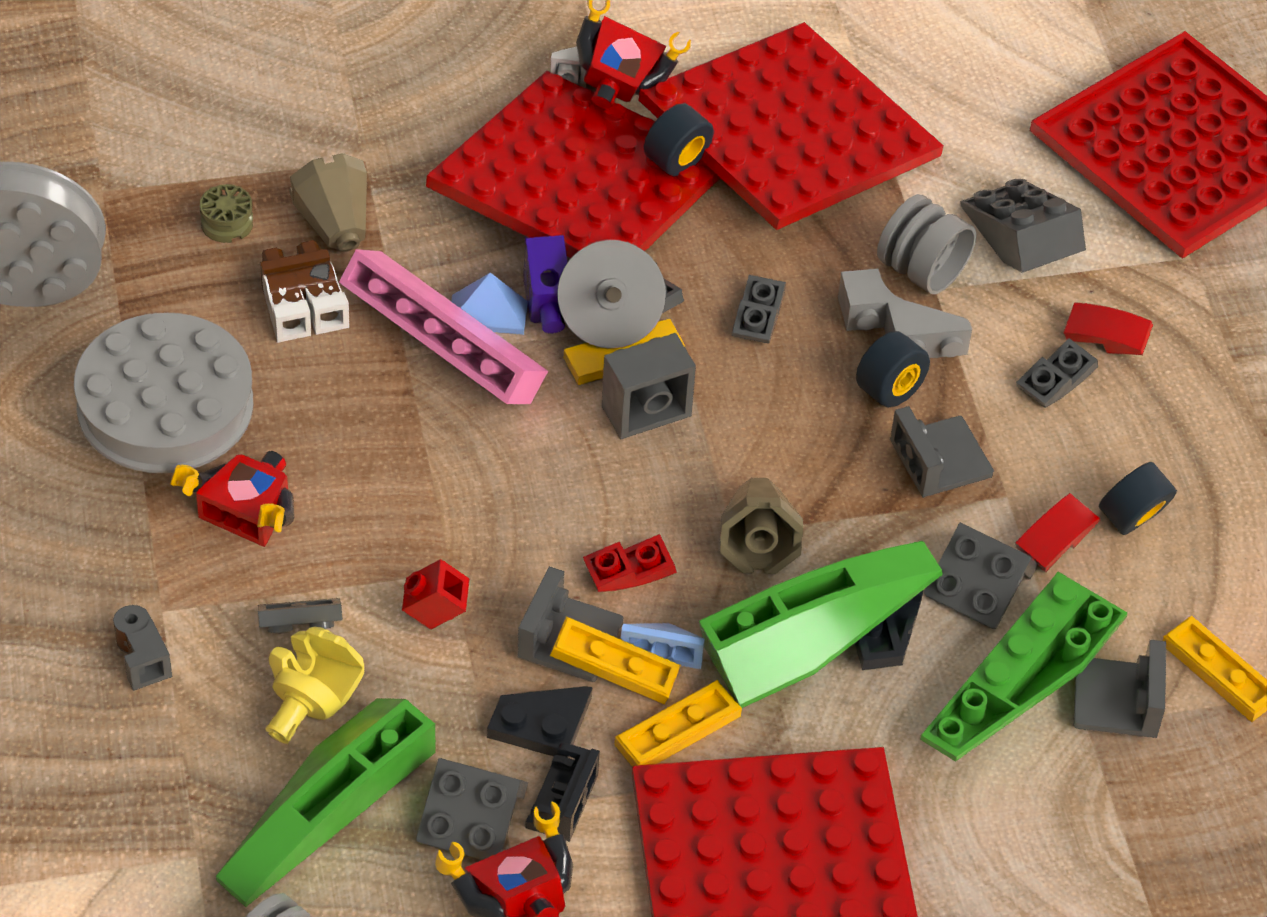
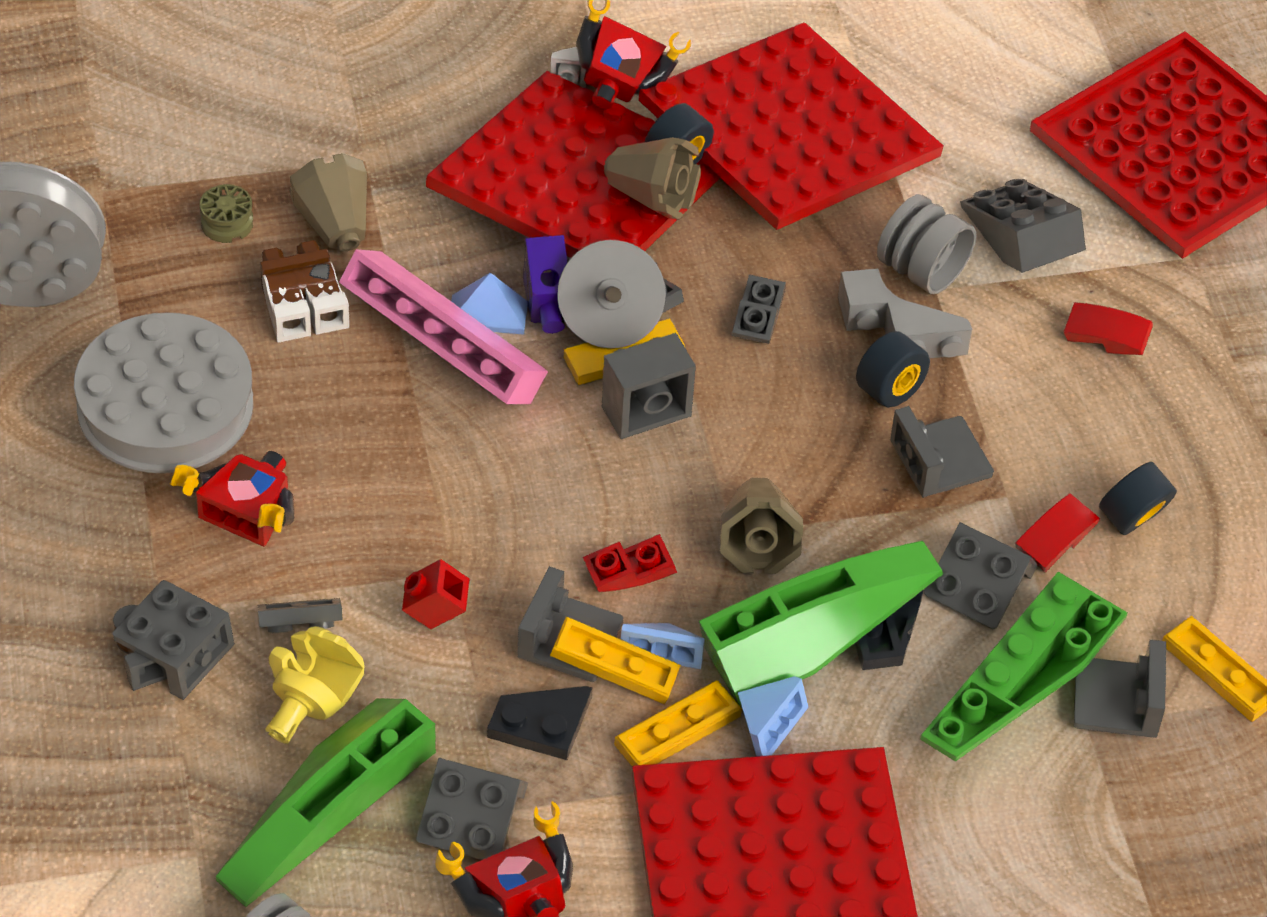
(179, 634): none -> dark grey bracket
(568, 786): black hinge -> none
(656, 174): none -> dark tan cone
(773, 712): none -> light blue slope
(1059, 374): dark grey slope -> none

